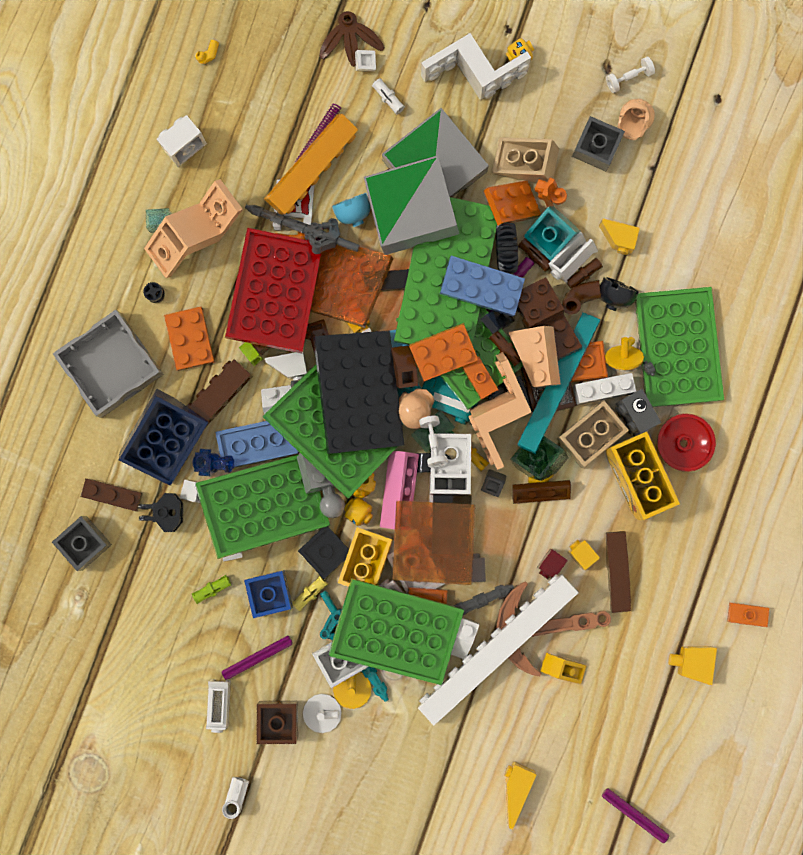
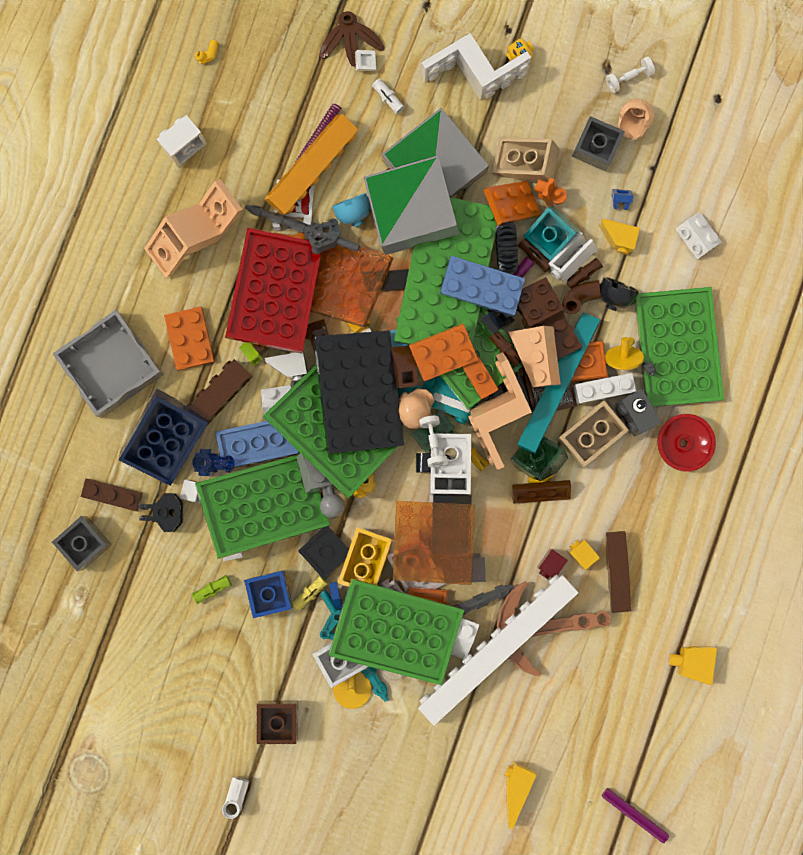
(151, 290): black wheel -> none
(155, 217): clear light blue brick -> none
(218, 705): white window -> none
(257, 657): magenta axle -> none
(322, 713): white shield -> none
(335, 594): none -> blue tile
(358, 511): yellow head -> none
(398, 484): bright pink brick -> none
(493, 483): dark grey slope -> none
(563, 668): yellow slope -> none
(623, 196): none -> blue tile
(641, 477): yellow brick -> none
(698, 235): none -> white bracket
(748, 614): orange plate -> none

